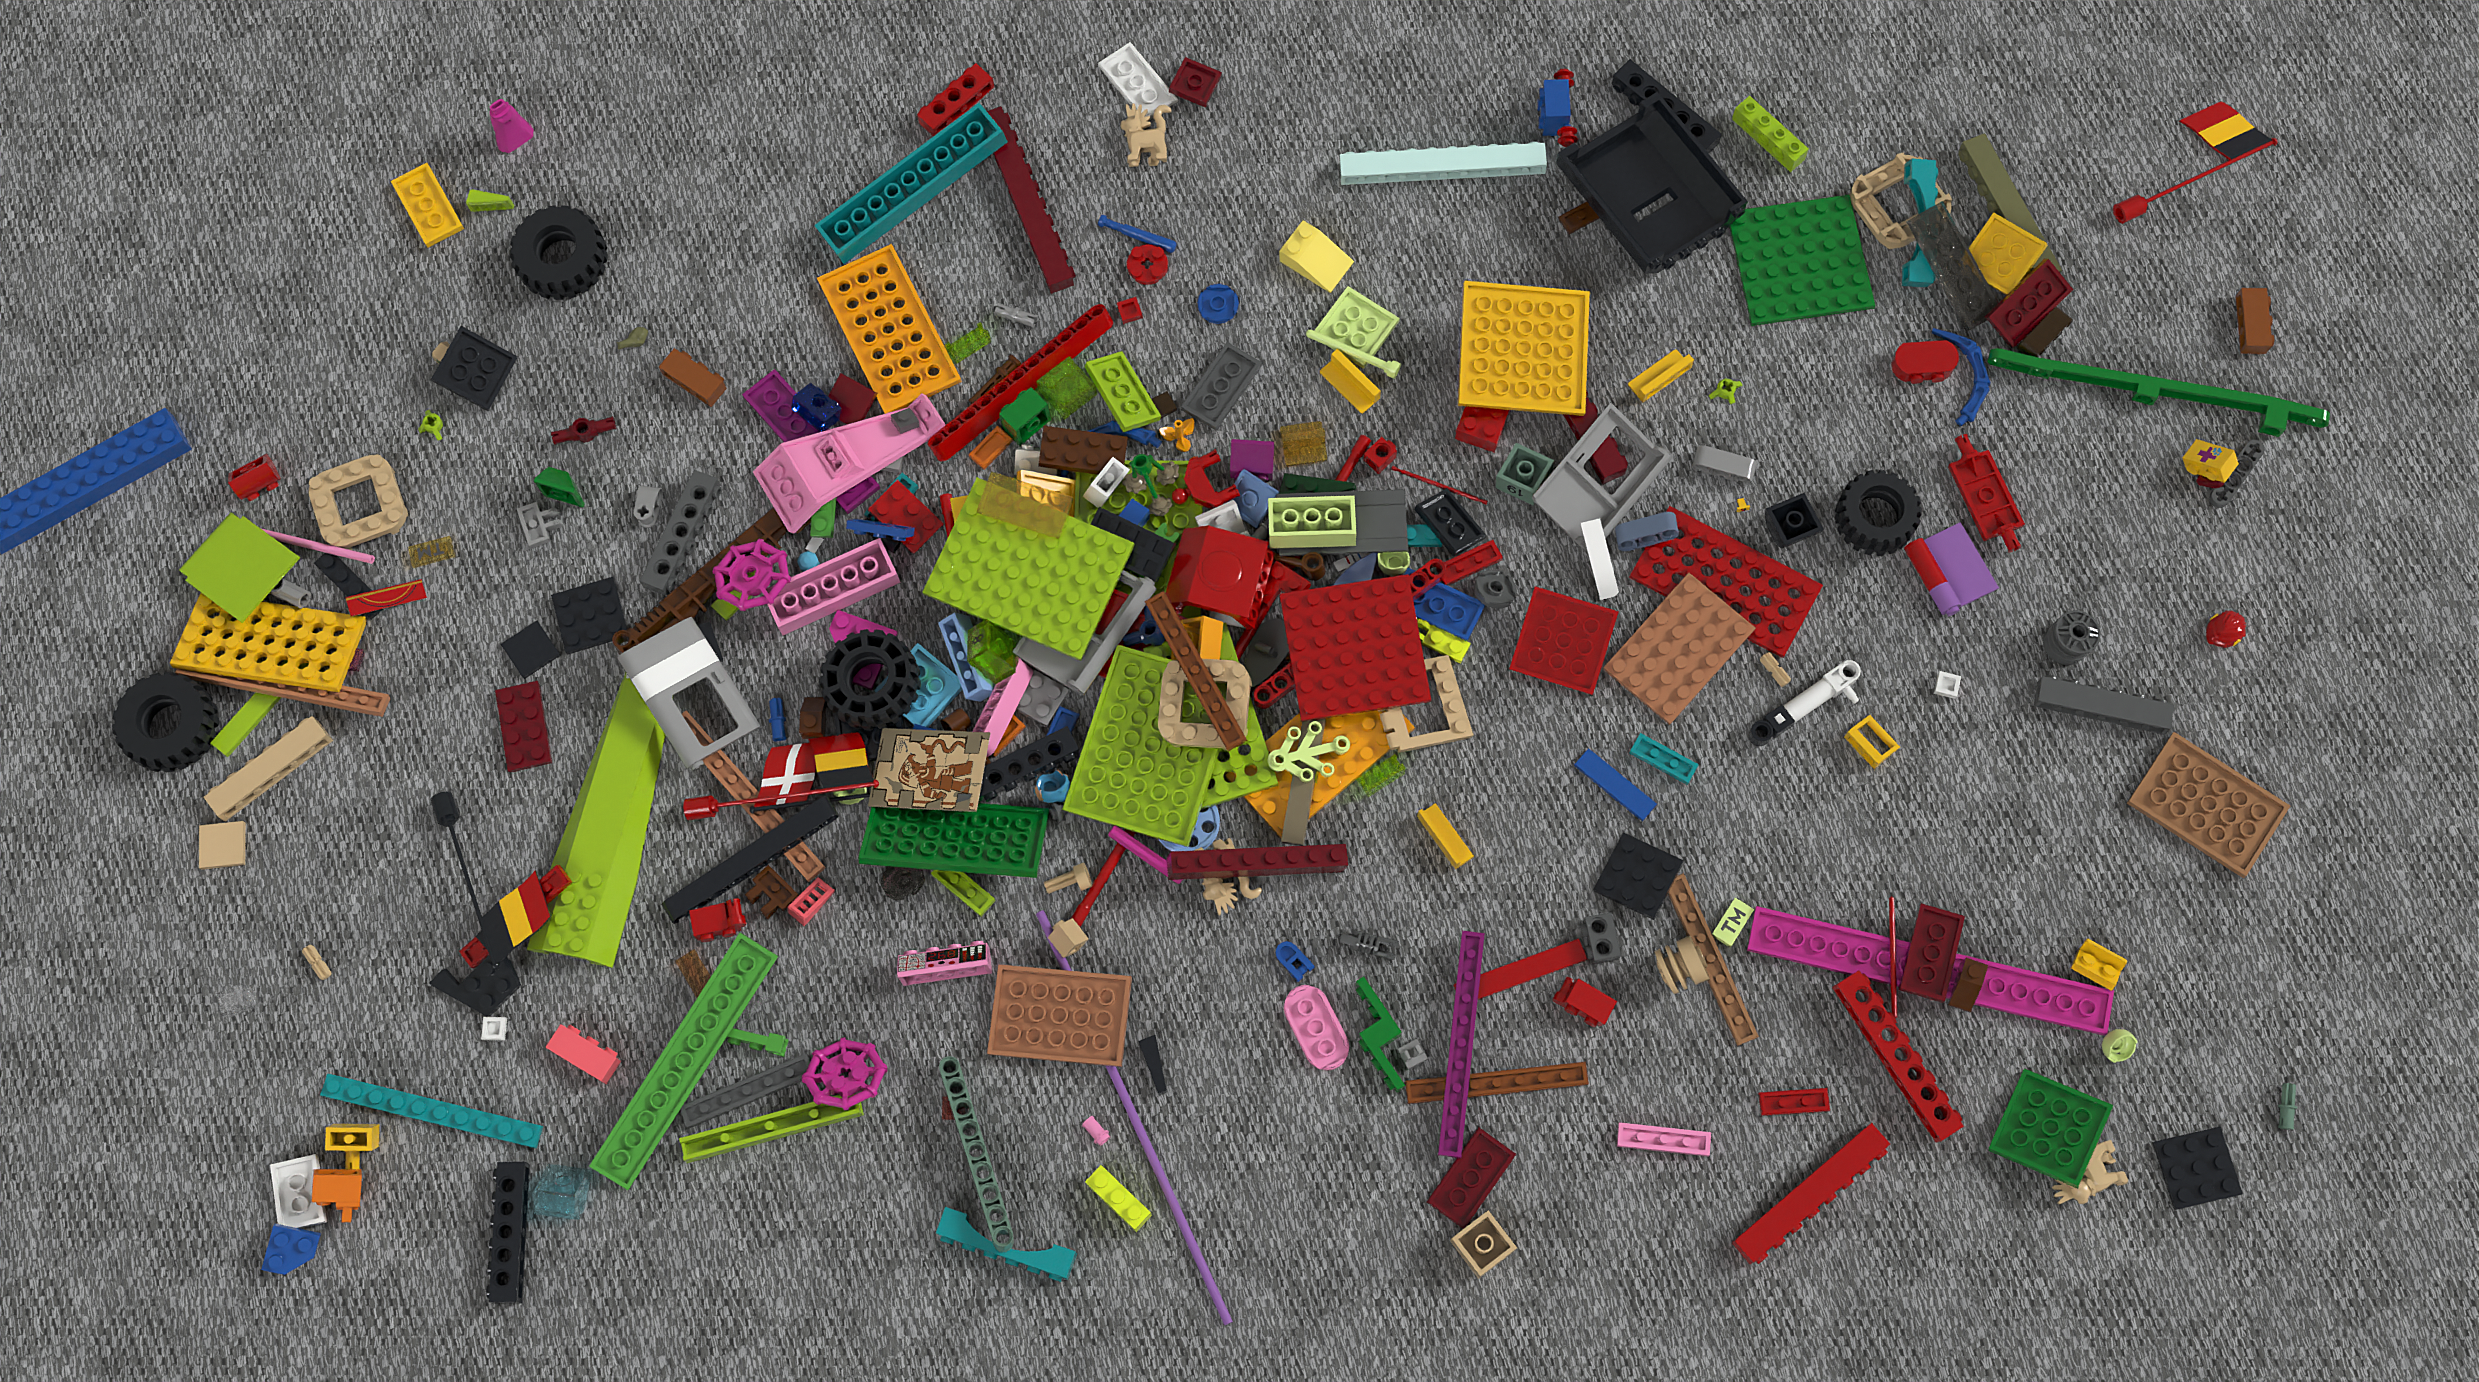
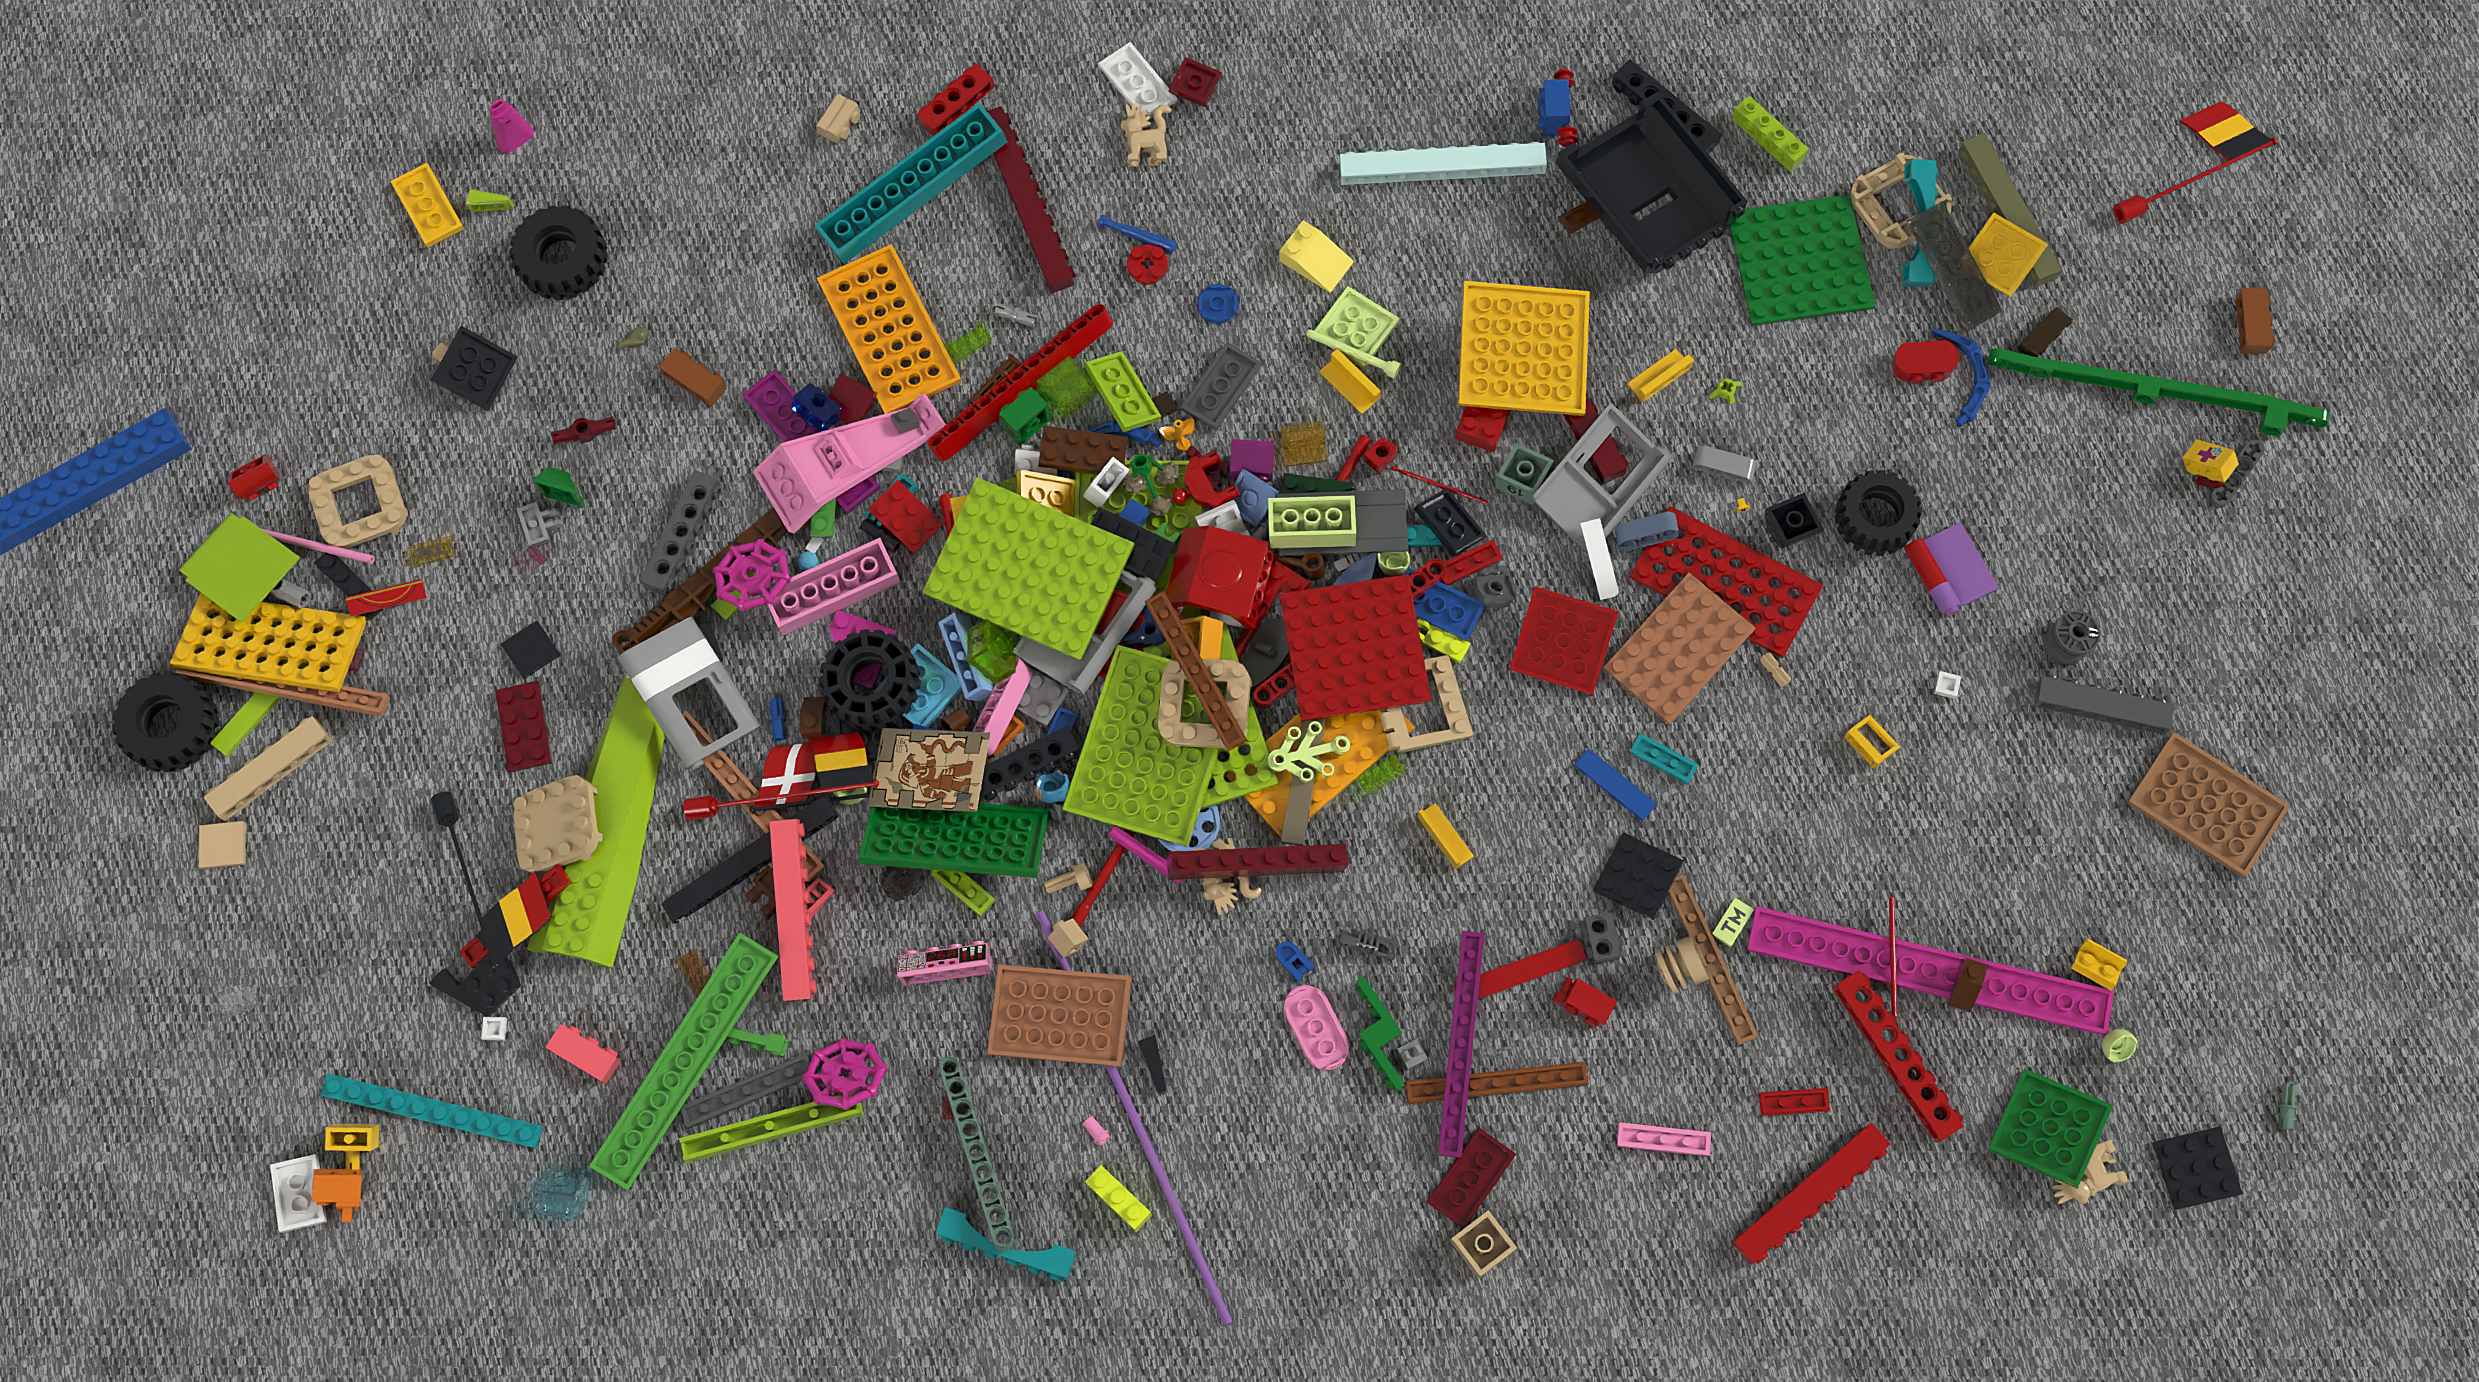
(289, 1248): blue plate -> none
(318, 965): tan piece -> none
(432, 424): lime piece -> none
(513, 1291): black brick -> none
(536, 555): none -> clear pink tile
(556, 825): none -> tan plate
(589, 615): black plate -> none
(648, 502): light grey piece -> none
(717, 920): red hinge -> none
(792, 909): none -> coral brick
(838, 119): none -> tan brick
(880, 529): blue plate -> none
(990, 447): orange tile -> none
(1025, 505): clear yellow tile -> none
(1129, 310): red plate -> none
(1213, 472): none -> dark red piece
(1786, 715): white piece -> none
(1931, 953): dark red plate -> none
(1986, 494): red plate -> none
(2029, 303): dark red plate -> none
(2226, 629): red hair -> none

